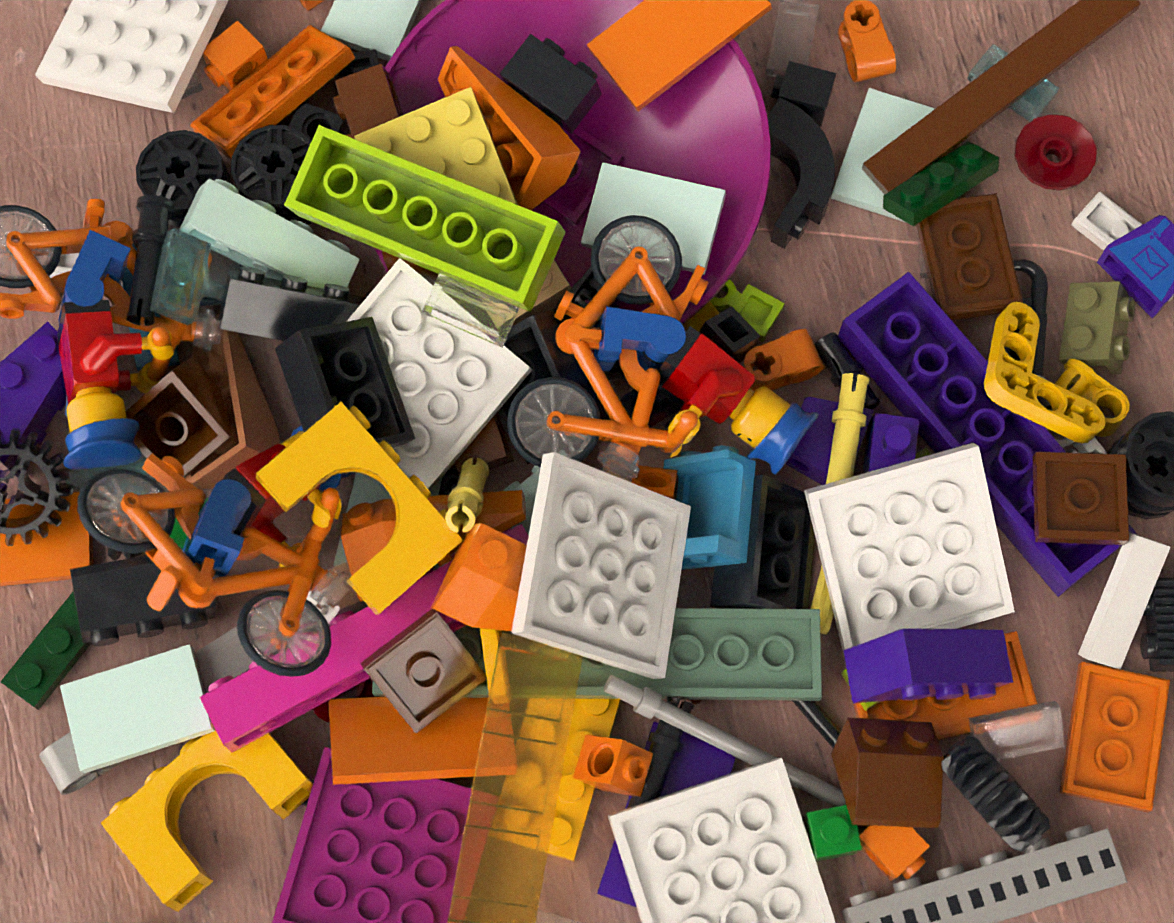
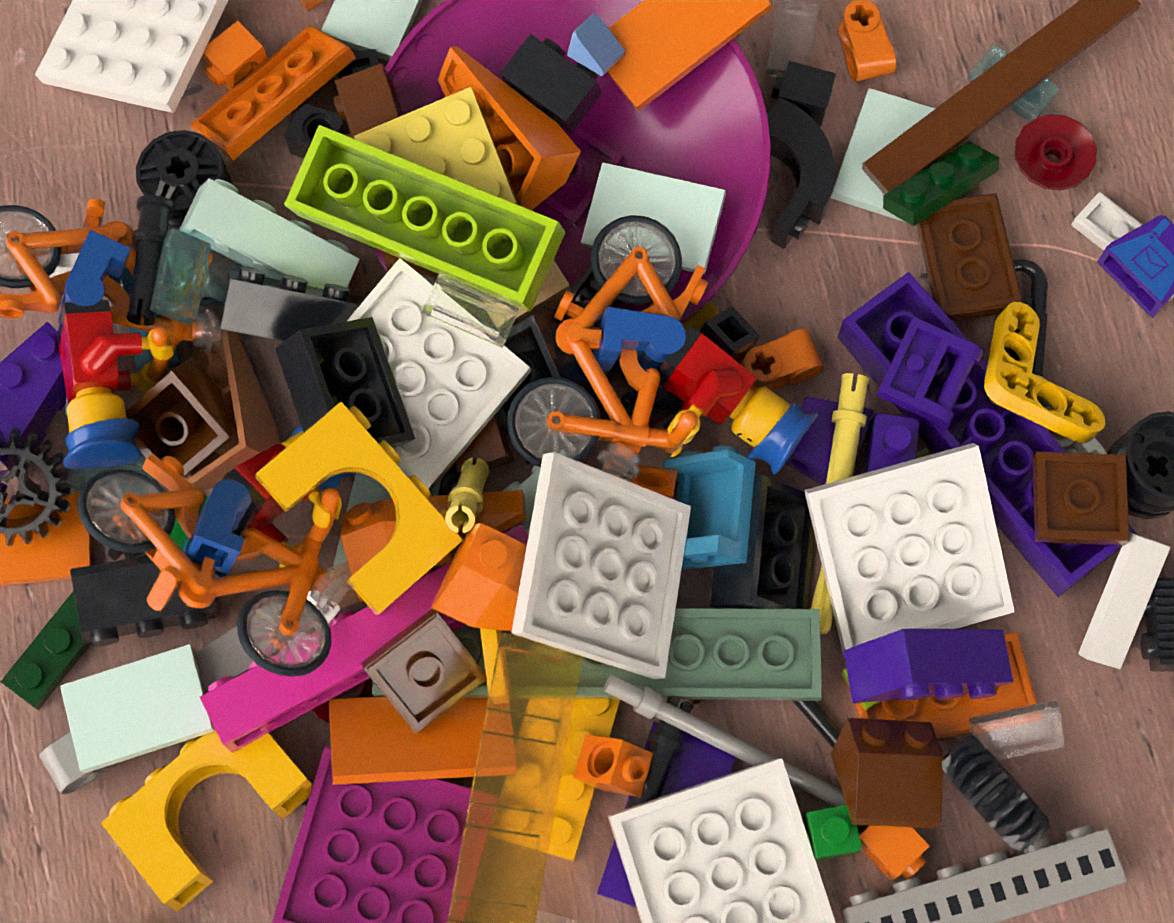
(268, 165): black wheel -> none
(595, 46): none -> medium blue slope
(753, 305): lime plate -> none
(840, 362): black pin -> none
(916, 366): none -> dark purple plate
(1097, 325): olive bracket -> none
(1097, 390): yellow piece -> none
(1115, 737): orange tile -> none

